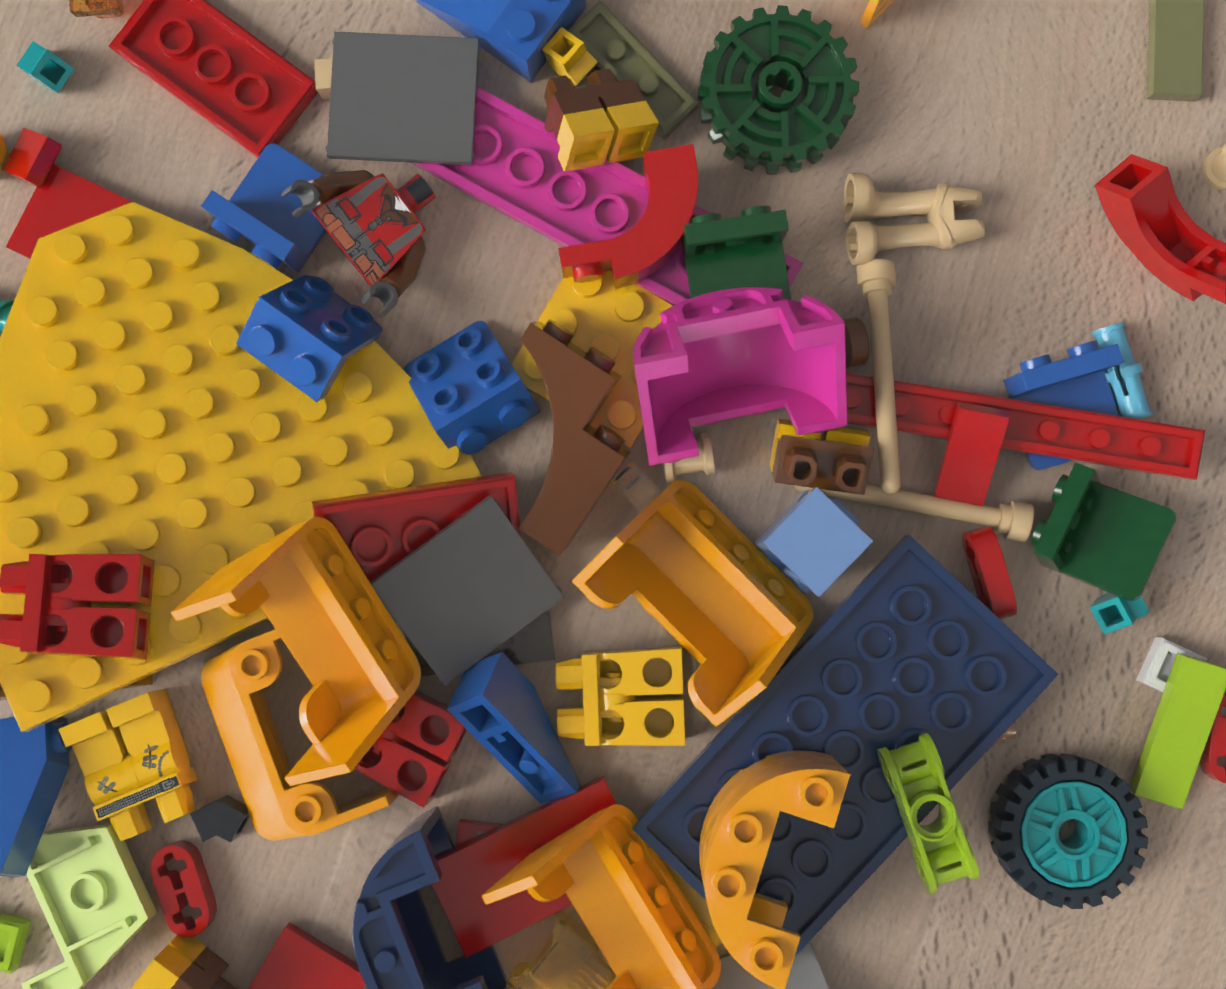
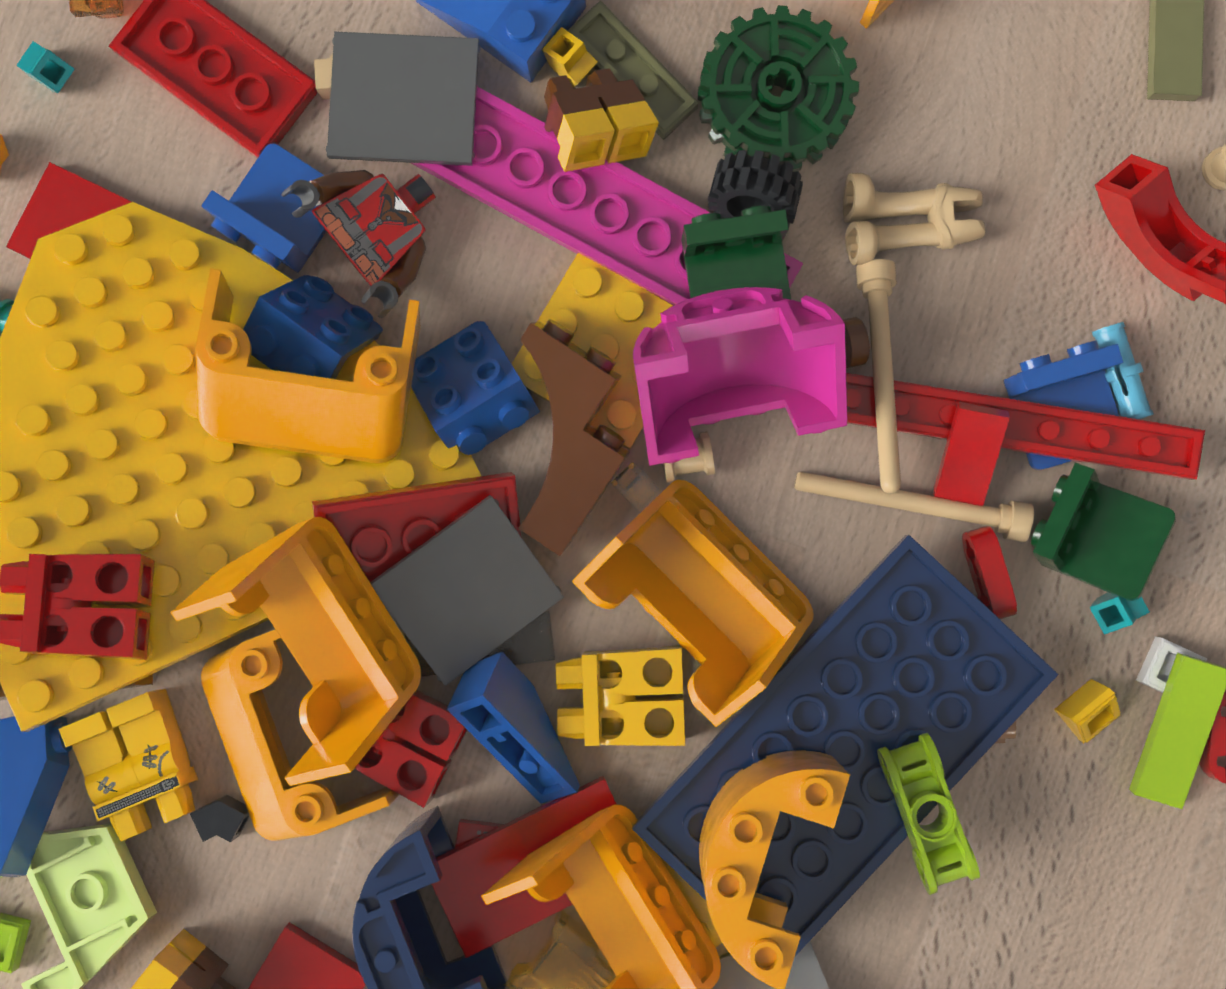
(32, 157): red tile -> none
(172, 888): red beam -> none
(296, 410): none -> light orange windscreen
(652, 242): red arch -> none
(753, 182): none -> black tyre
(813, 541): medium blue piece -> none
(835, 463): reddish brown hips -> none
(1089, 710): none -> yellow slope
(1102, 842): wheel -> none

